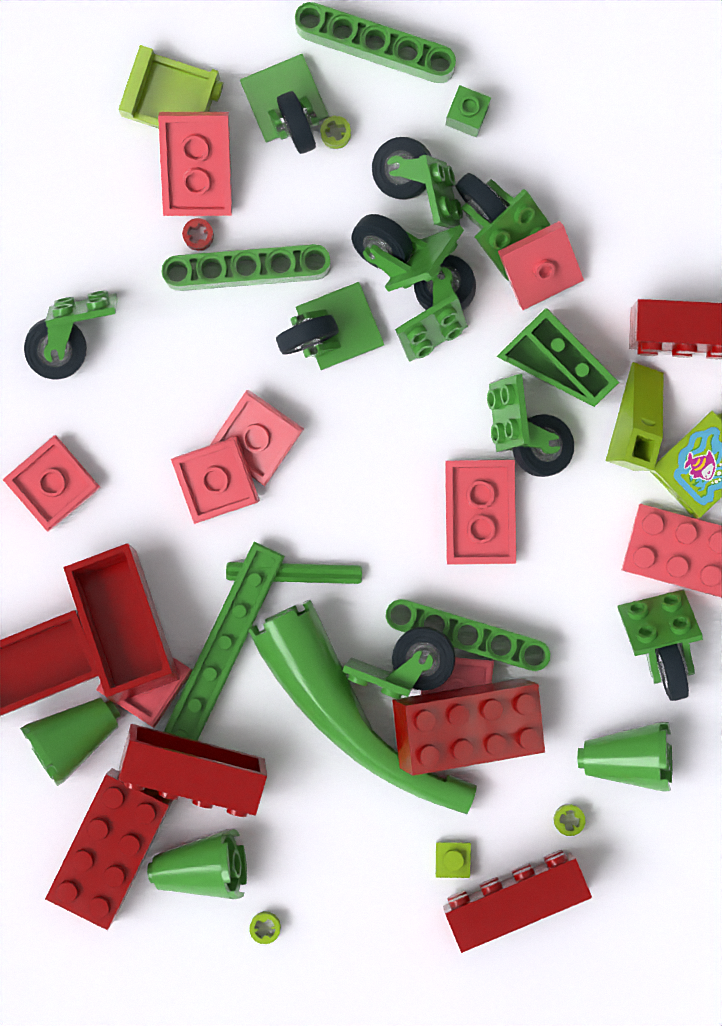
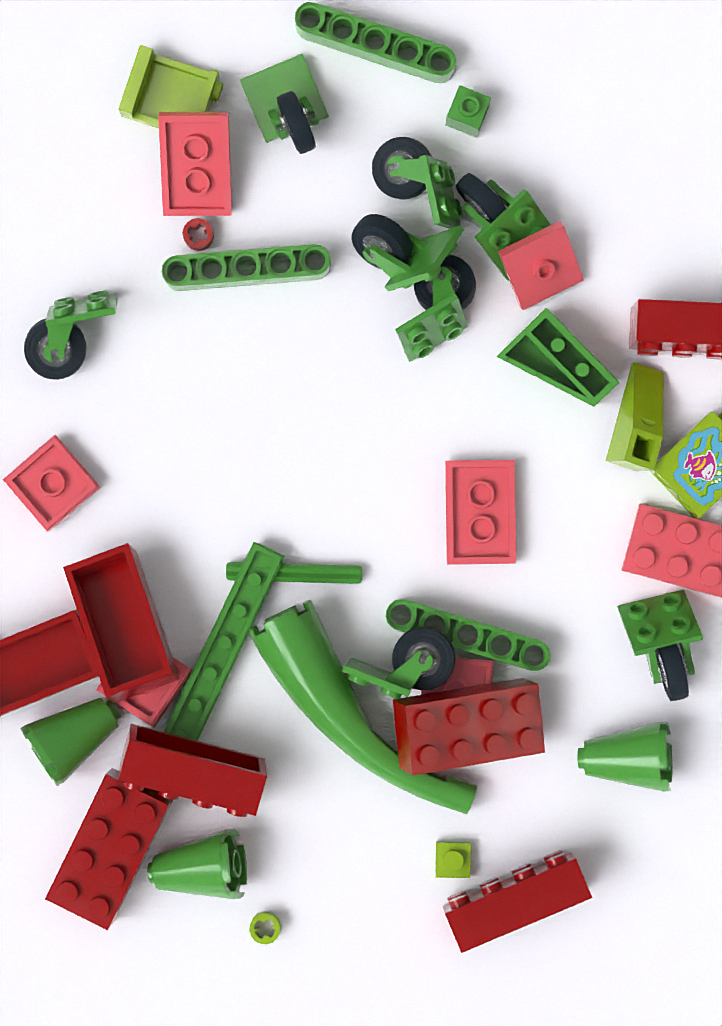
(215, 479): coral plate -> none
(262, 434): coral plate -> none
(331, 141): lime bush -> none
(332, 328): bright green plate -> none
(539, 443): plate -> none
(560, 826): lime bush -> none

